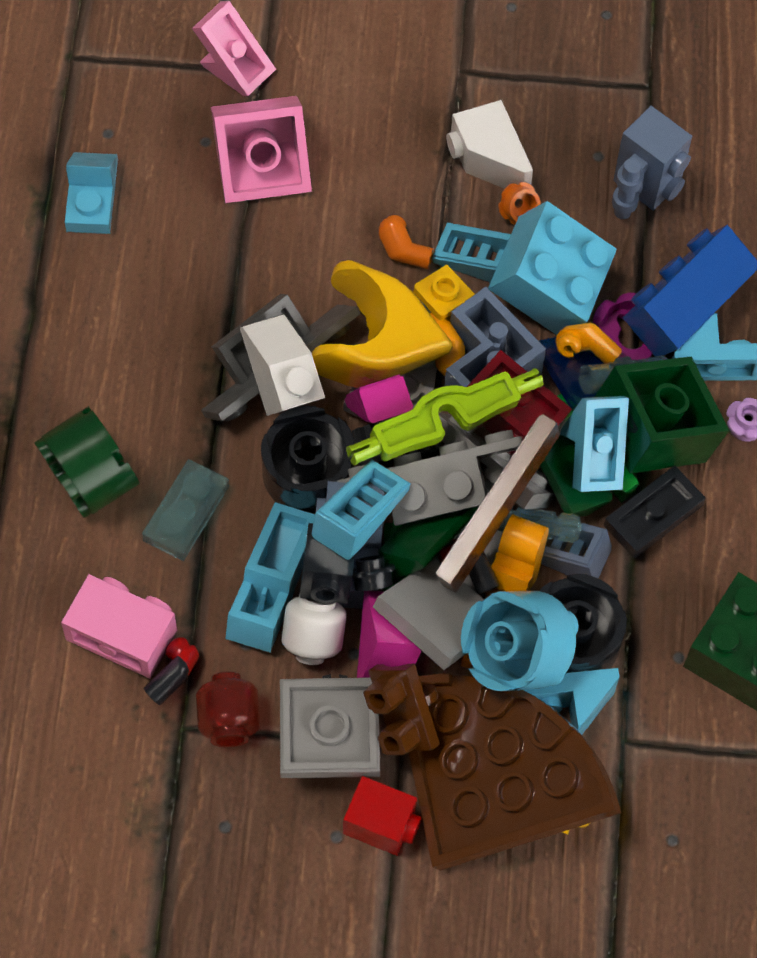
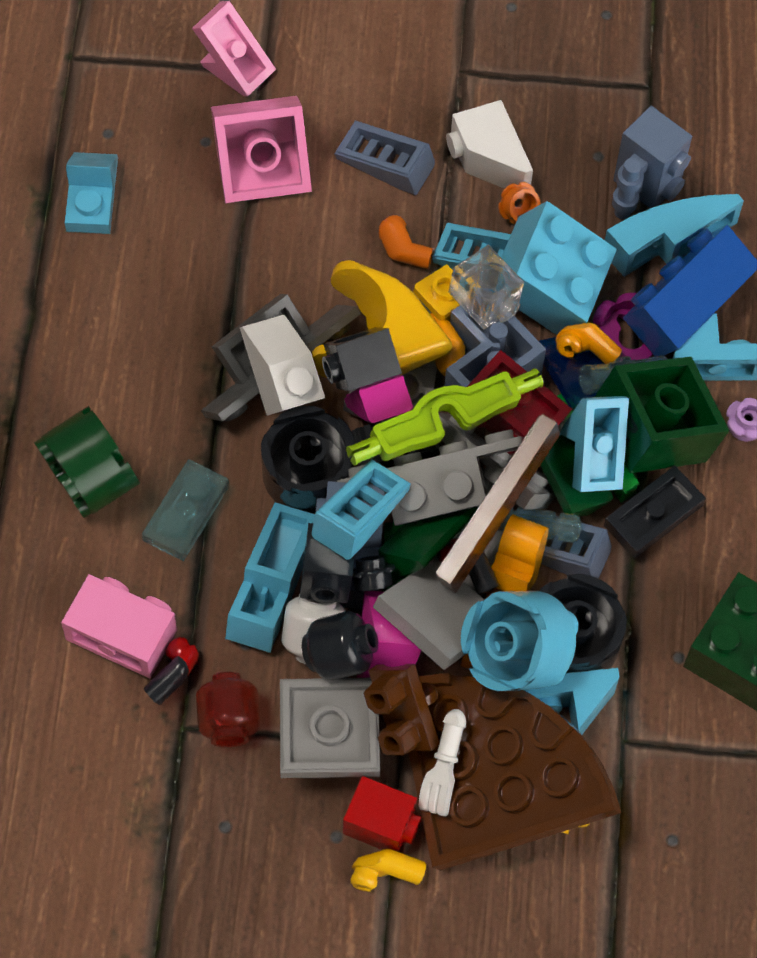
(339, 645): none -> black head
(361, 359): none -> black brick
(384, 863): none -> yellow arm
(408, 171): none -> sand blue slope
(440, 780): none -> white piece
(486, 271): none -> clear brick
(669, 228): none -> medium azure slope

